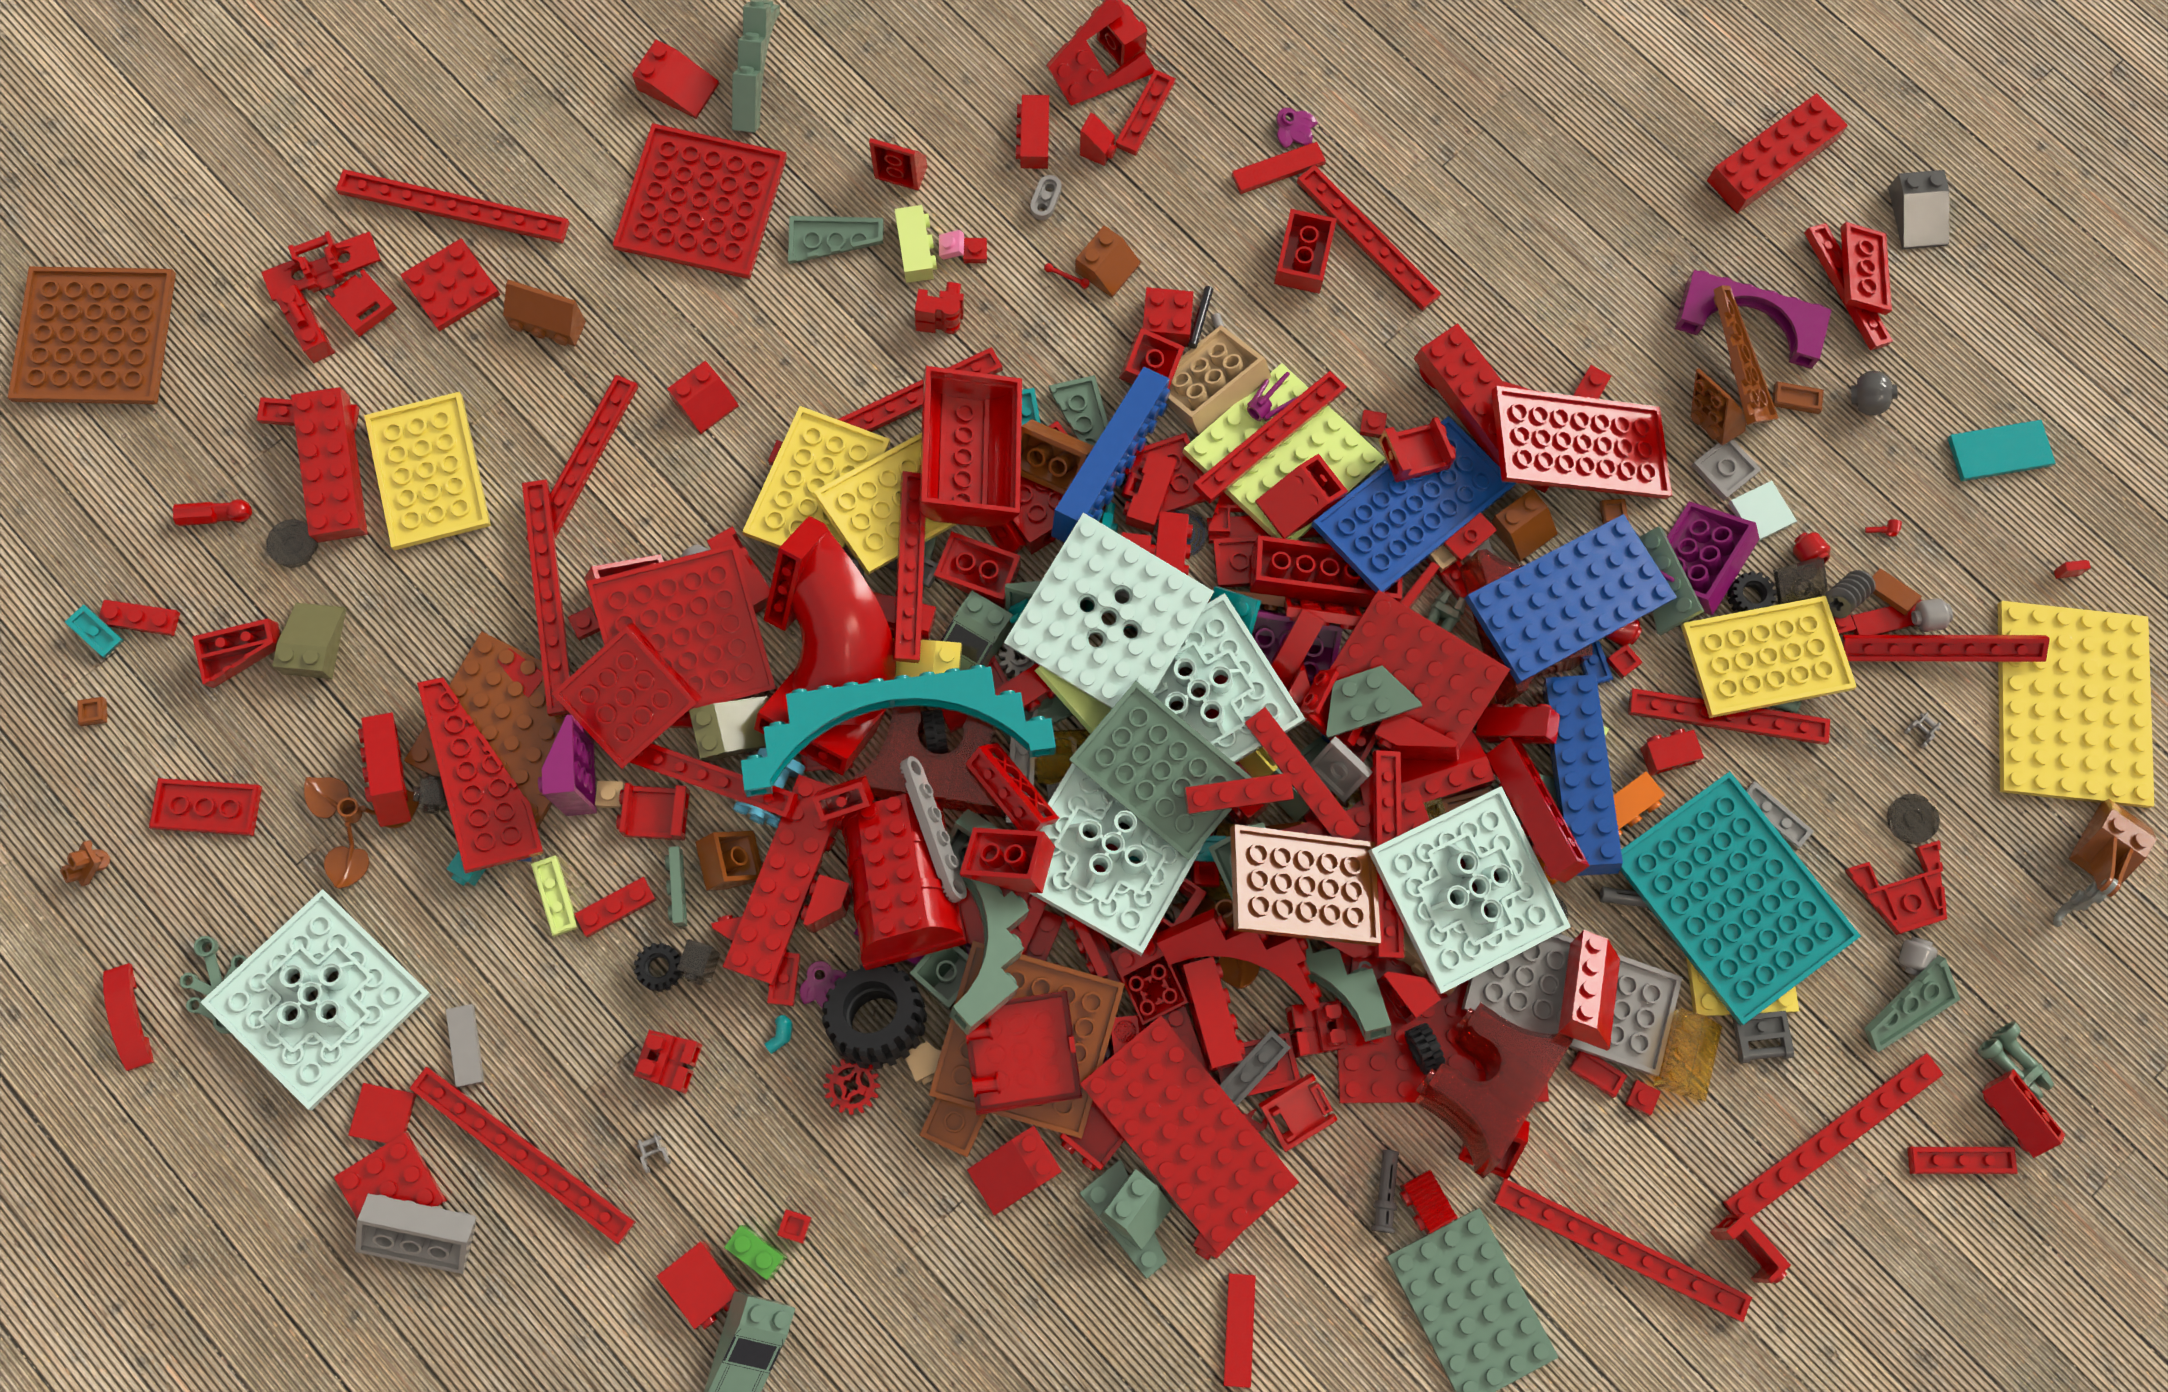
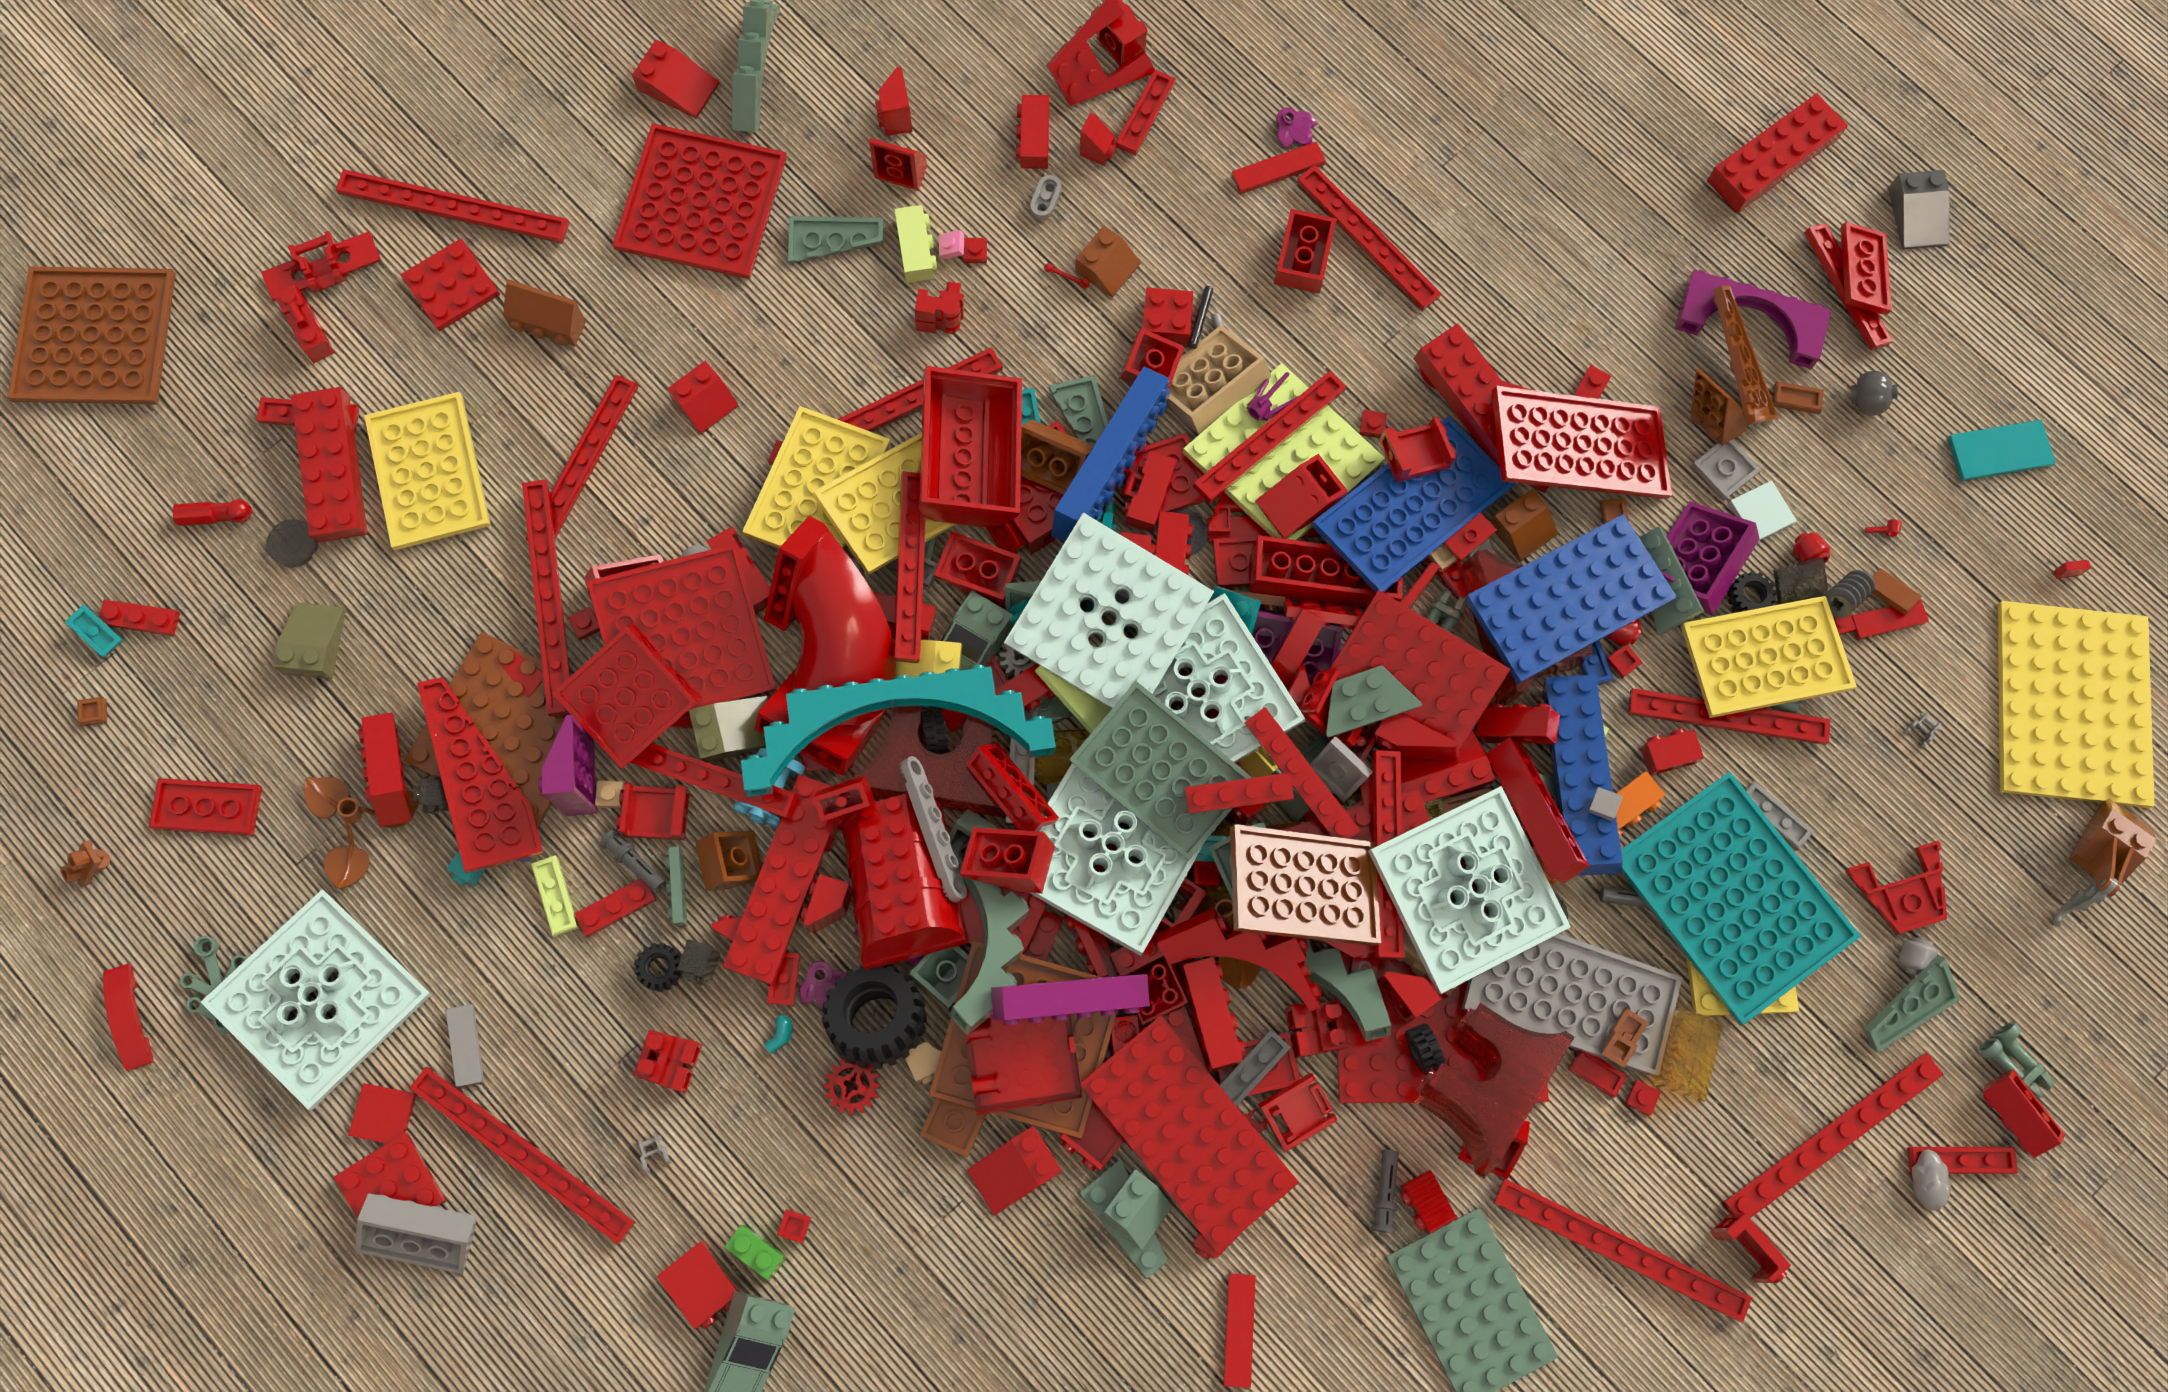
(234, 649): red wedge -> none
(356, 298): red container -> none
(625, 853): none -> dark grey pin
(893, 105): none -> red slope
(1070, 997): none -> magenta brick
(1590, 990): red slope -> none
(1605, 804): none -> light grey tile
(1623, 1037): none -> dark orange slope
(1764, 1027): dark grey plate -> none
(1913, 819): clear smoke tile -> none
(1931, 1181): none -> light grey arm
(1932, 615): light grey head -> none
(1946, 648): red plate -> none

